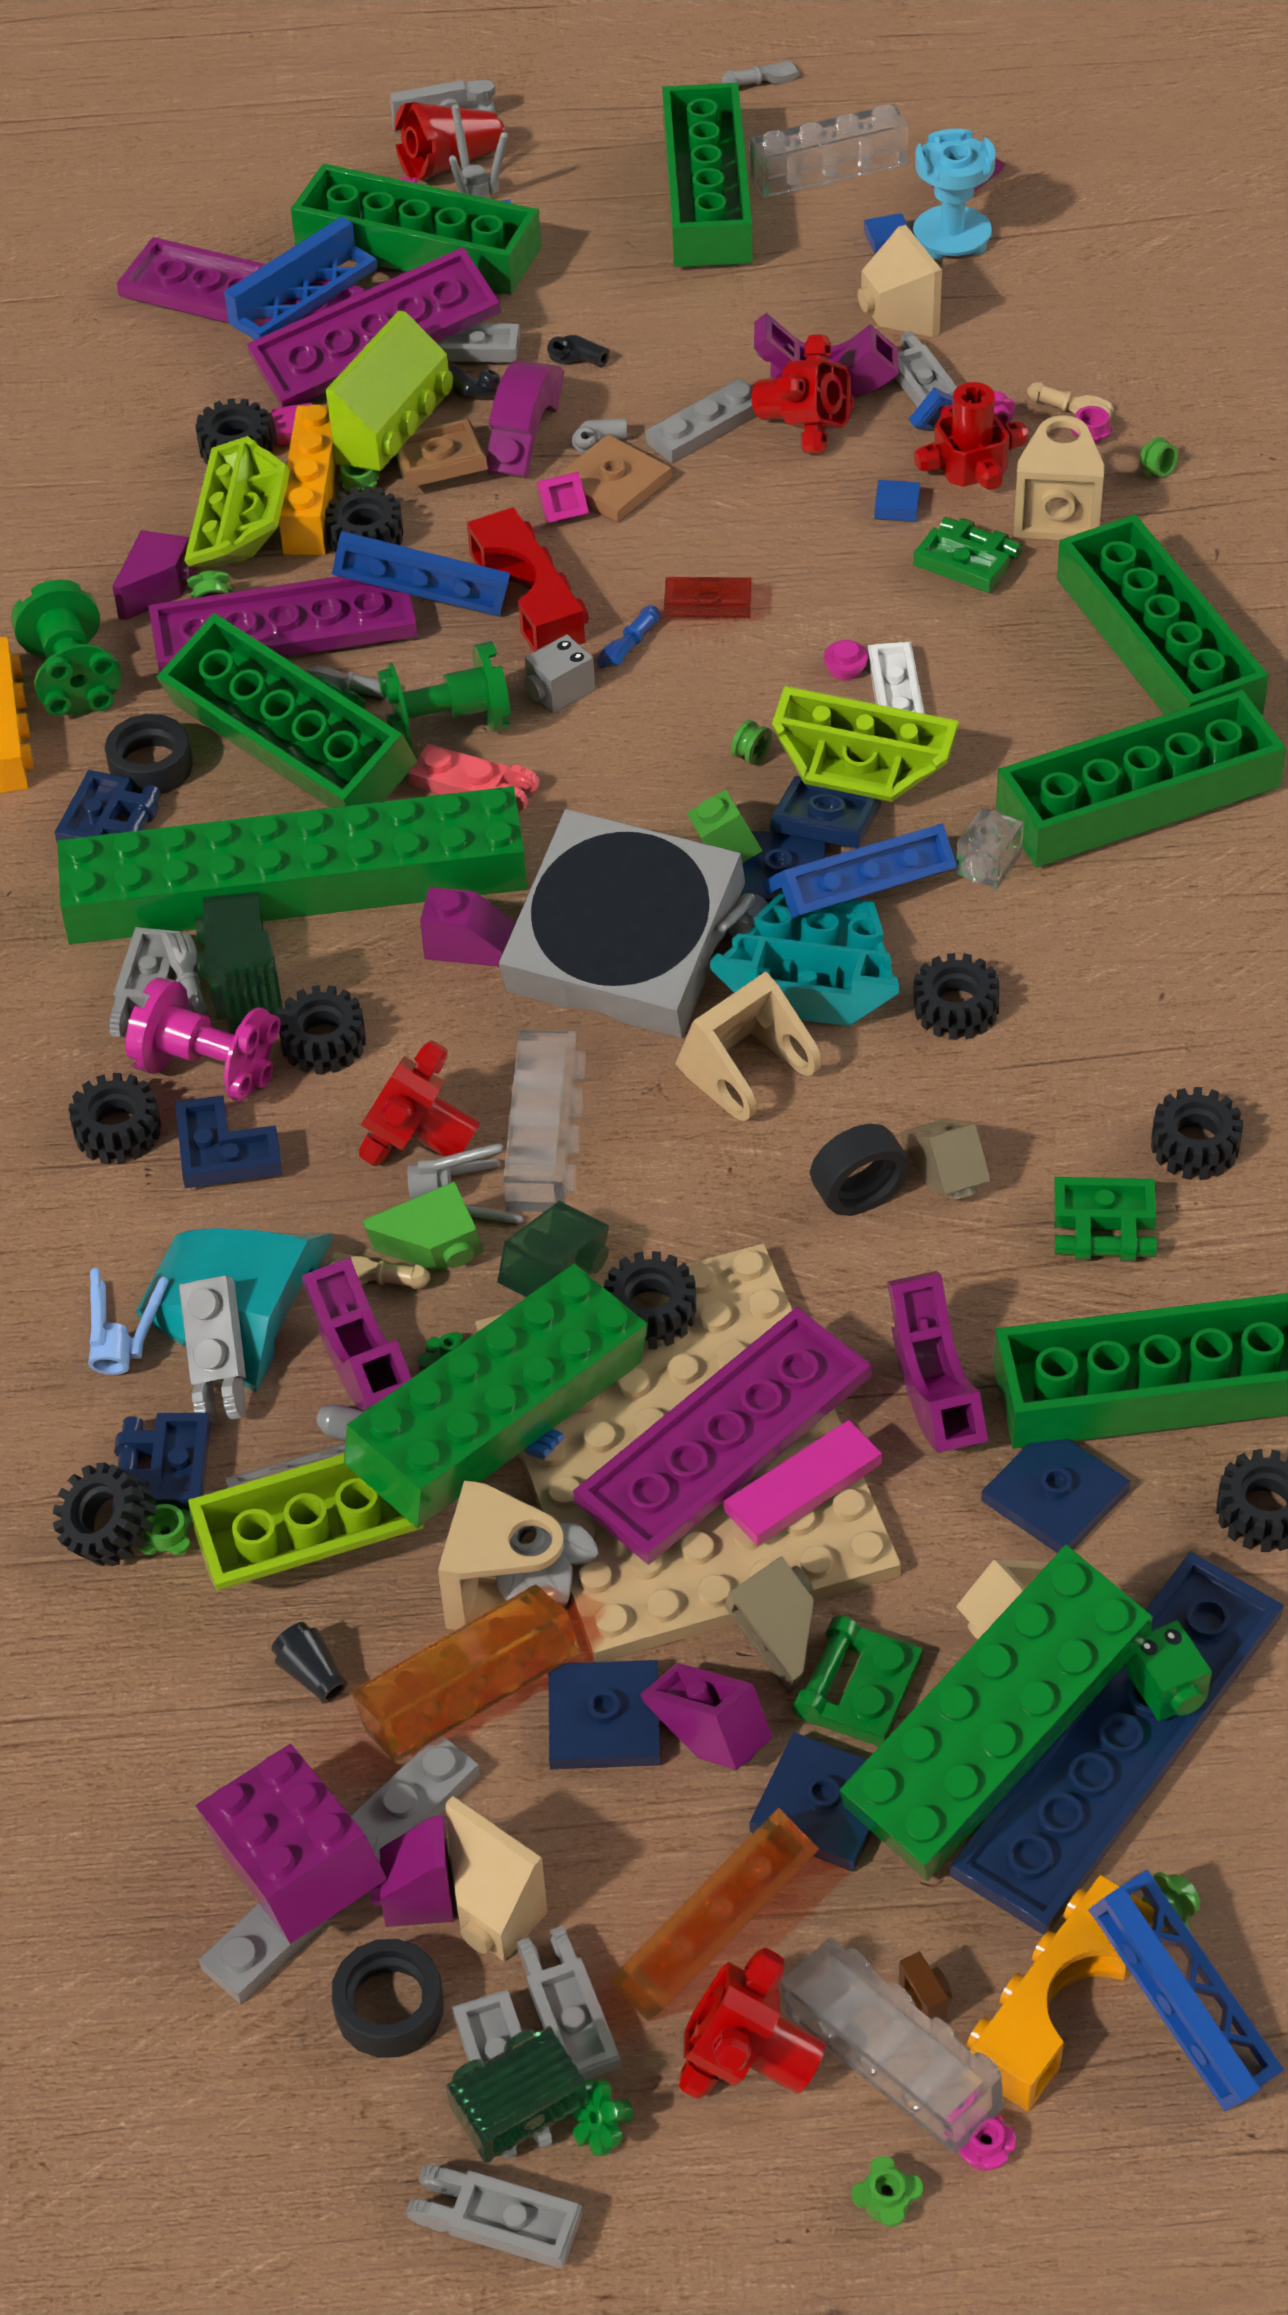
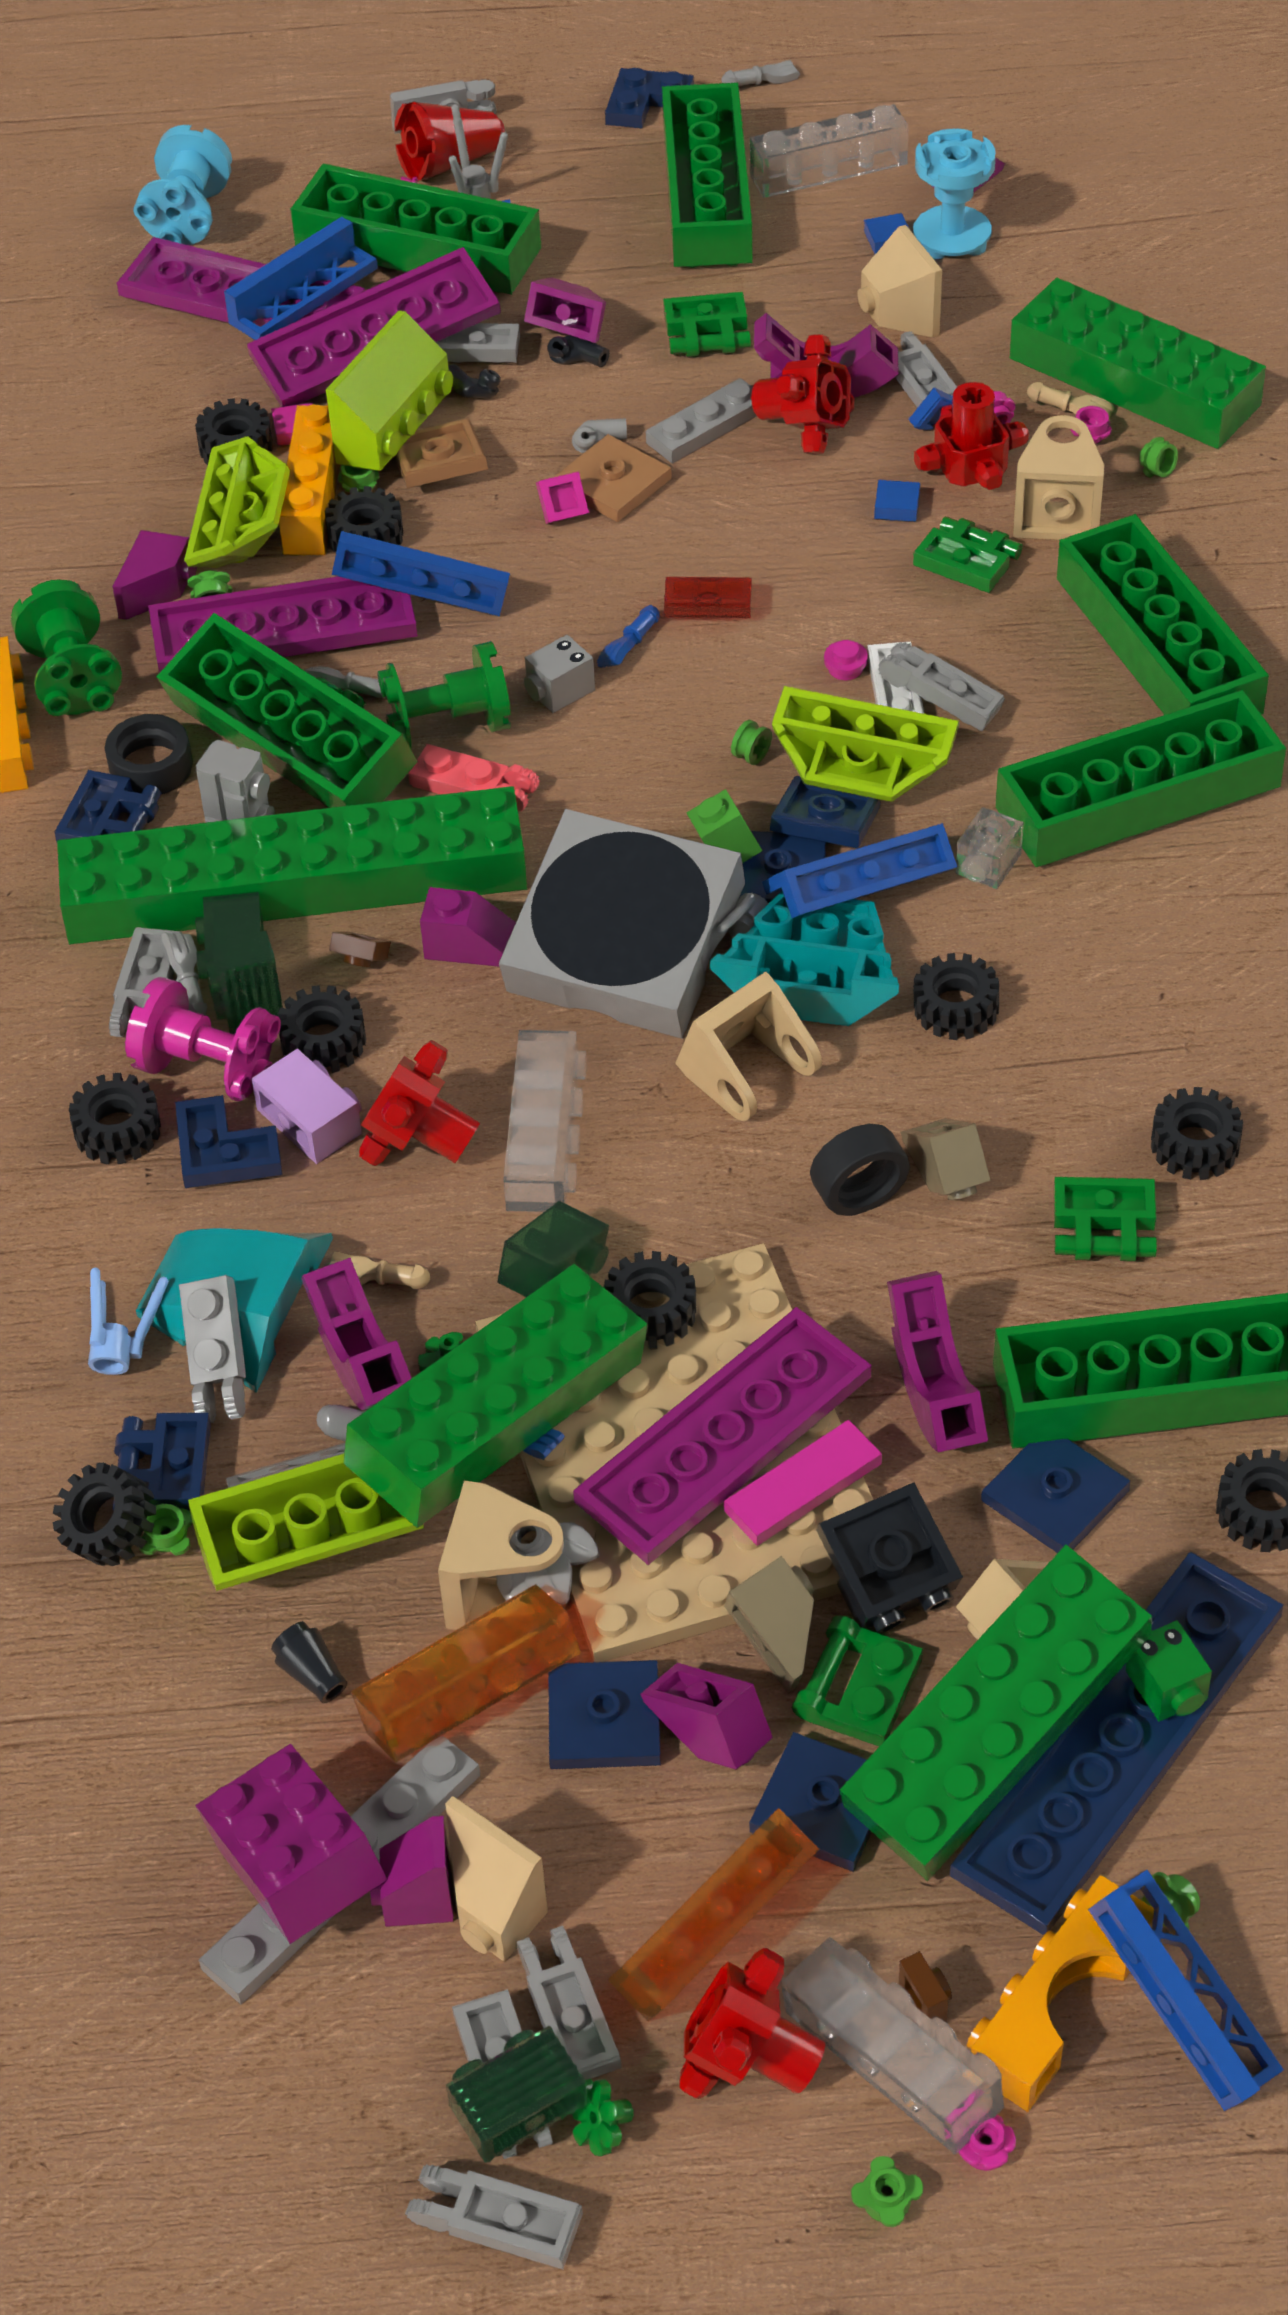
(190, 171): none -> medium azure piece
(232, 783): none -> light grey brick
(307, 1105): none -> lavender brick
(359, 948): none -> reddish brown plate
(371, 1960): black tyre -> none
(427, 1230): bright green slope -> none
(435, 1173): light grey plant -> none
(516, 413): magenta arch -> none
(549, 607): red arch -> none
(565, 308): none -> magenta slope
(636, 92): none -> dark blue plate
(706, 314): none -> green plate
(890, 1559): none -> black plate
(941, 684): none -> light grey hinge
(1137, 362): none -> green brick

